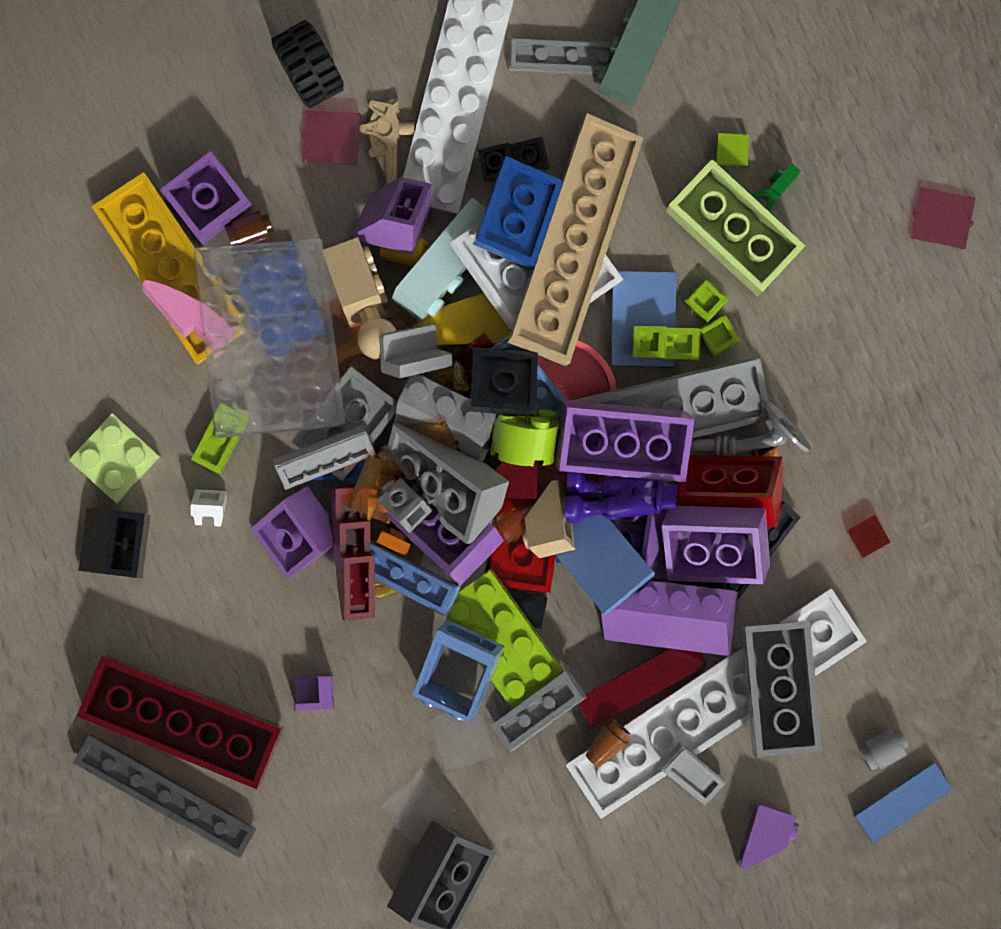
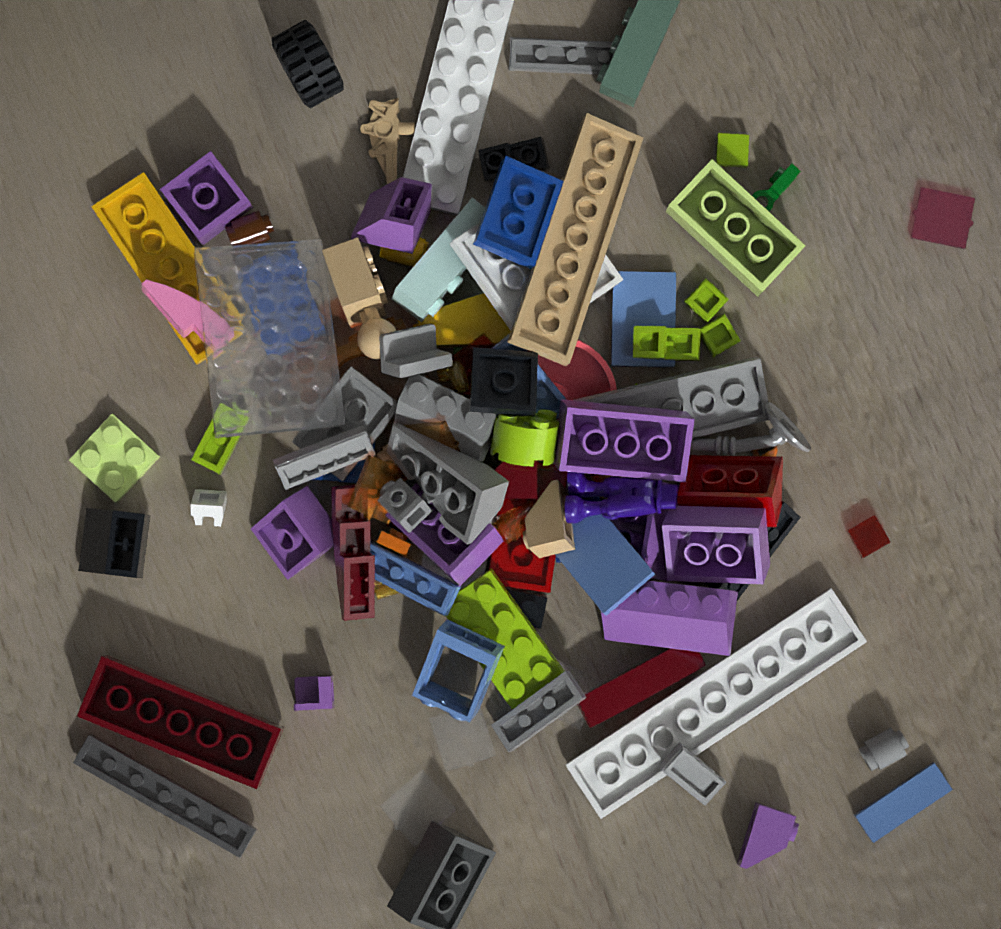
(331, 137): clear pink piece -> none
(609, 742): dark orange cone -> none
(781, 688): light grey brick -> none

